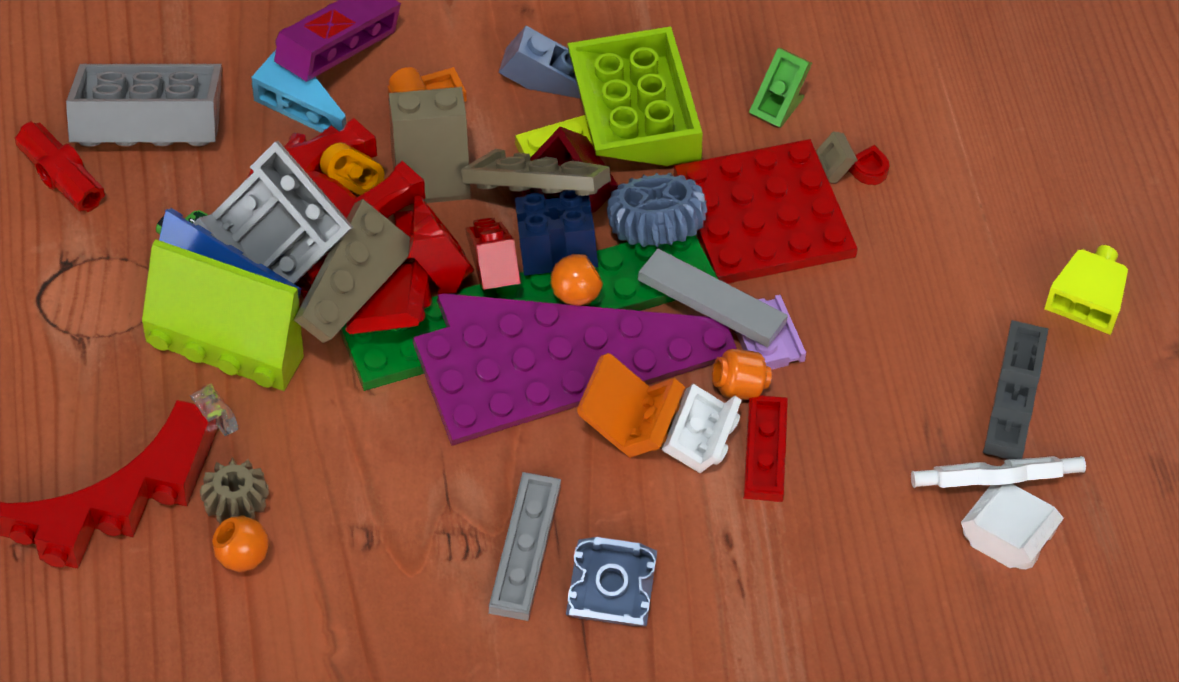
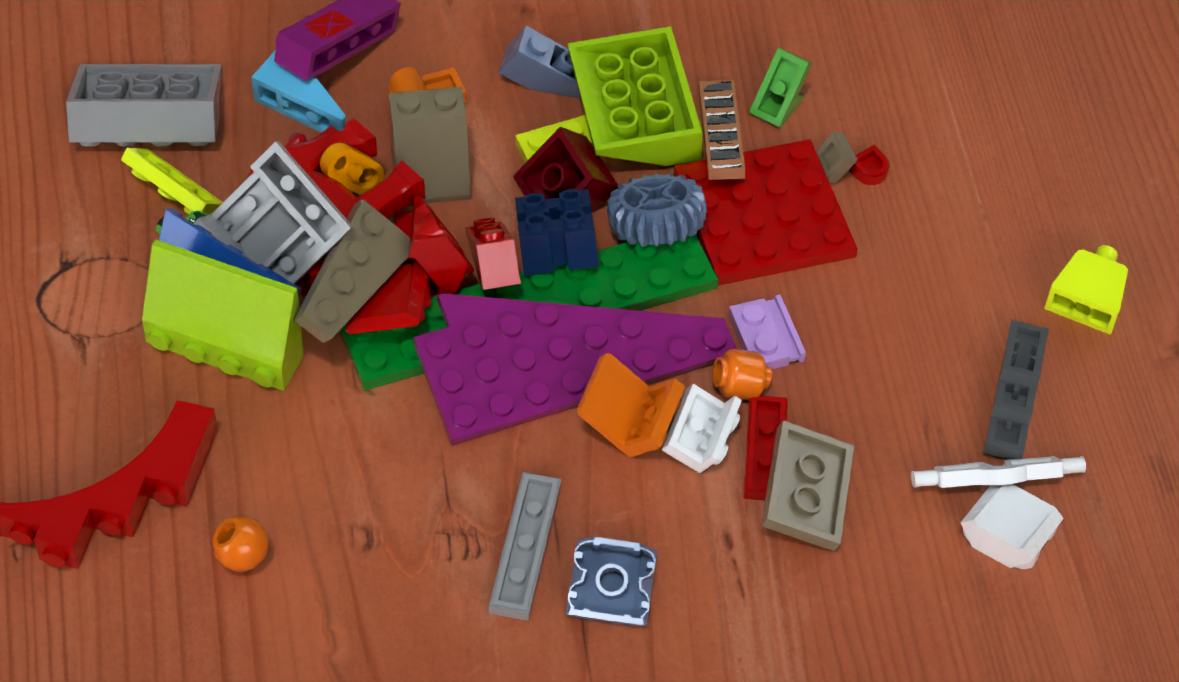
(59, 166): red piece -> none
(170, 181): none -> neon yellow plate
(213, 406): clear slope -> none
(234, 491): dark tan gear -> none
(545, 173): dark tan wing -> none
(576, 280): orange piece -> none
(712, 297): light grey tile -> none
(721, 130): none -> tile
(808, 486): none -> dark tan plate

